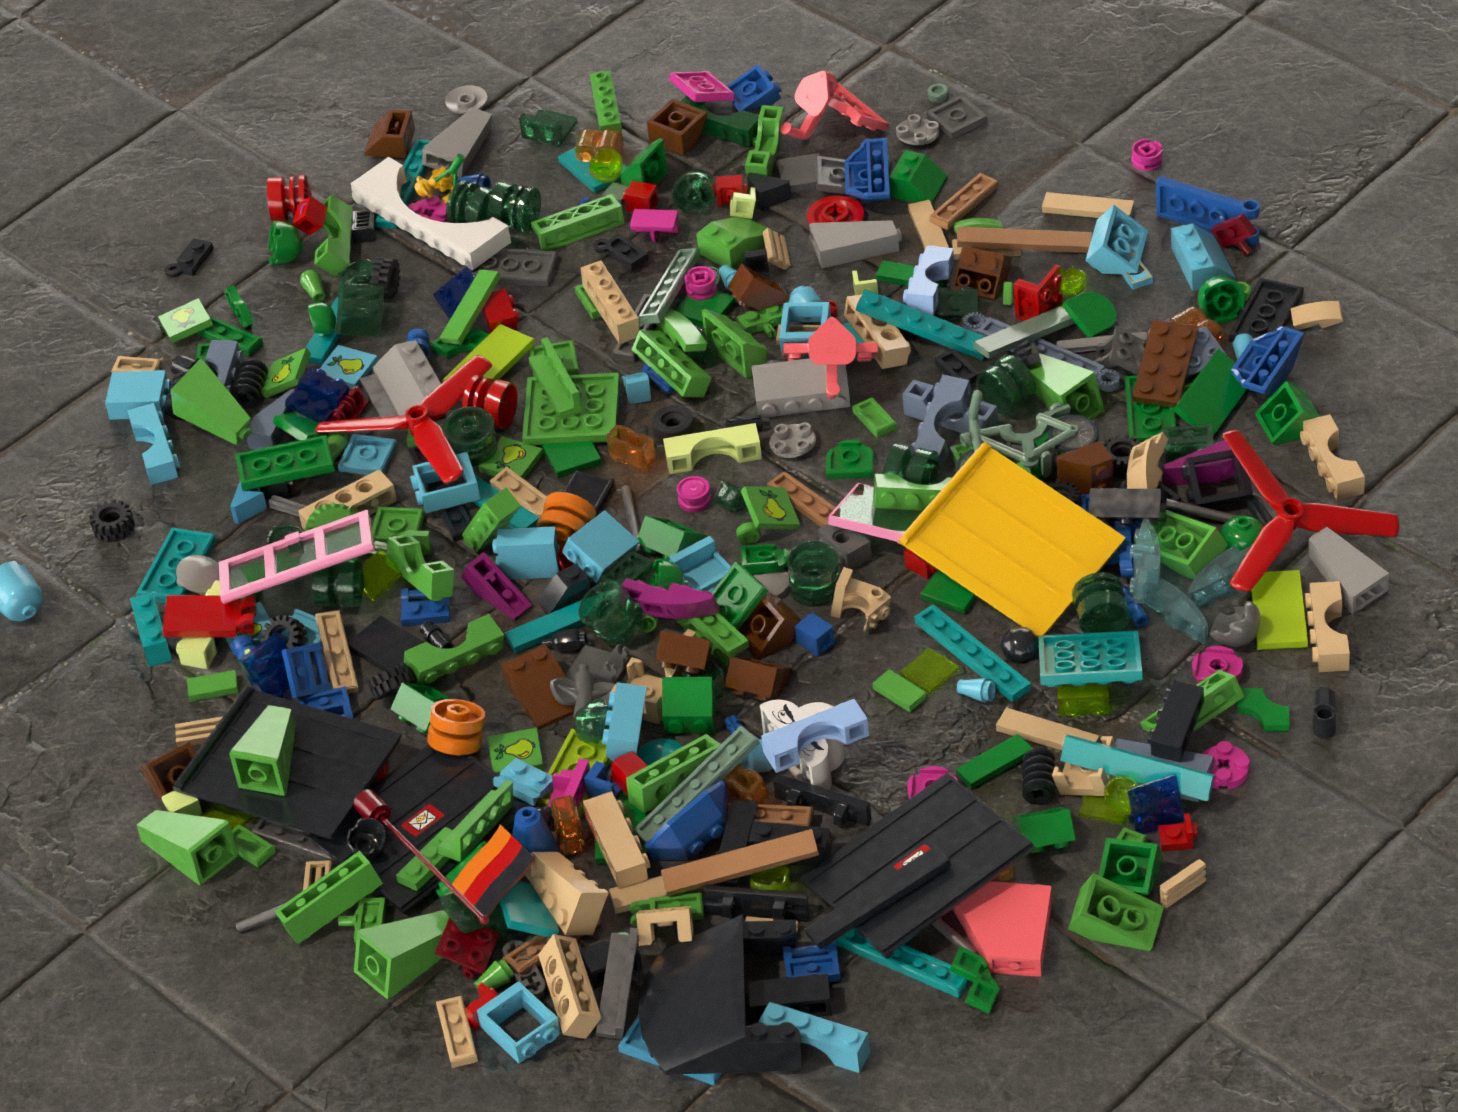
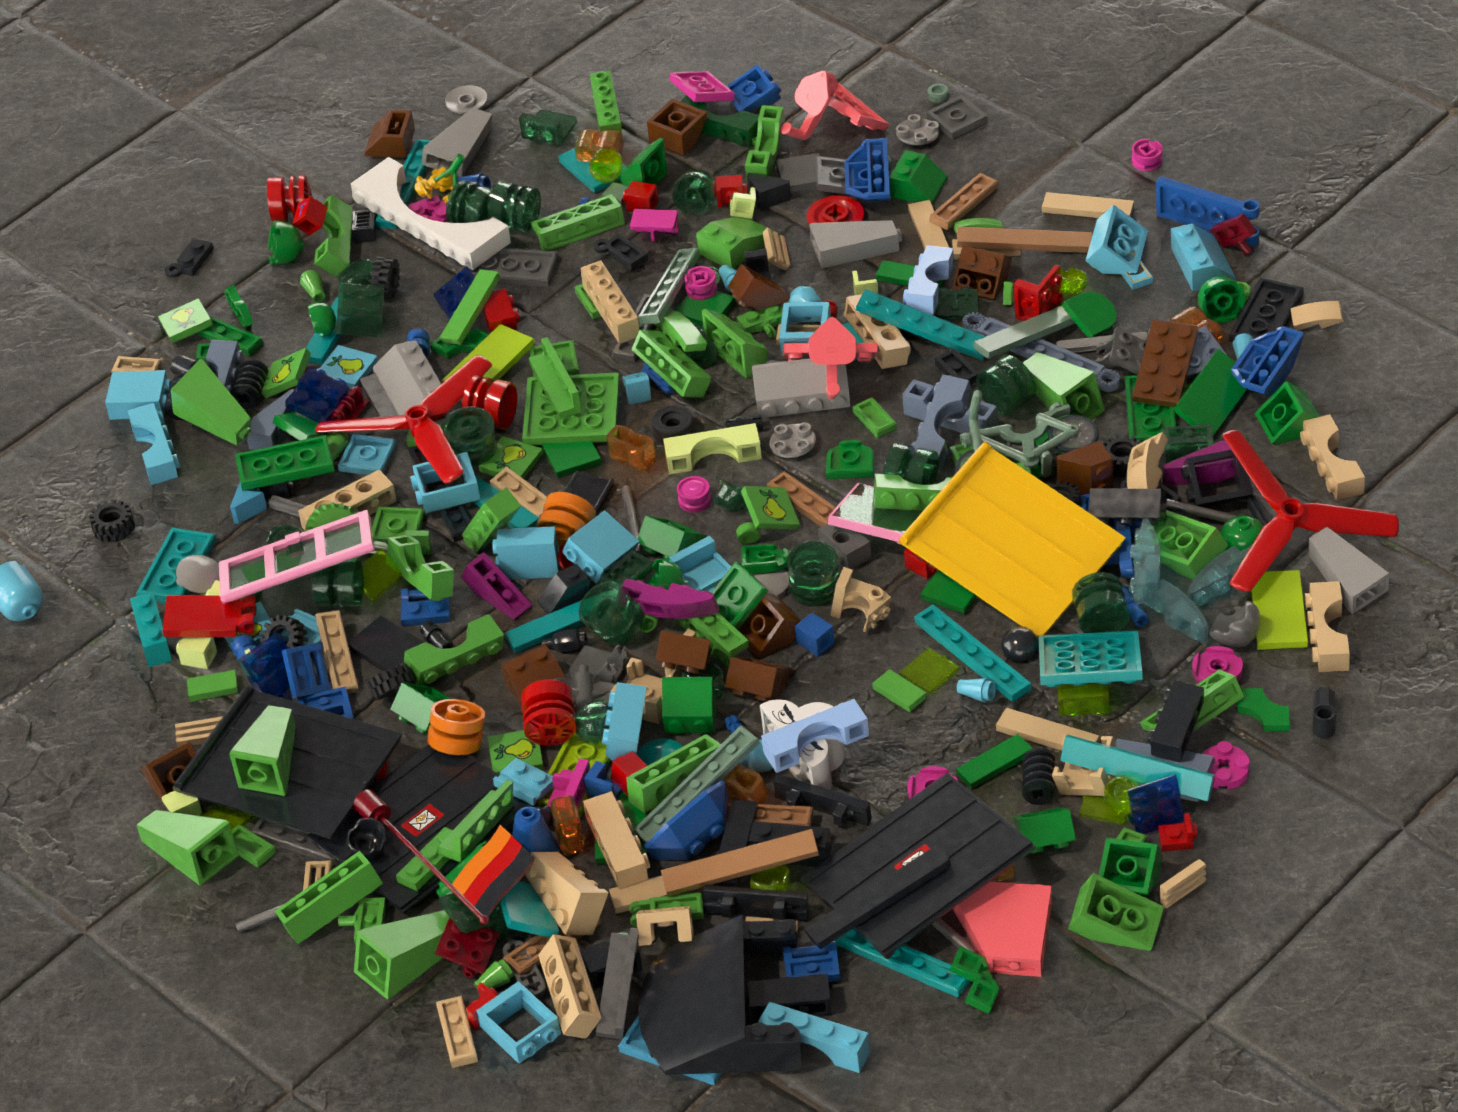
(548, 712): none -> red wheel
(1027, 353): black plate -> none

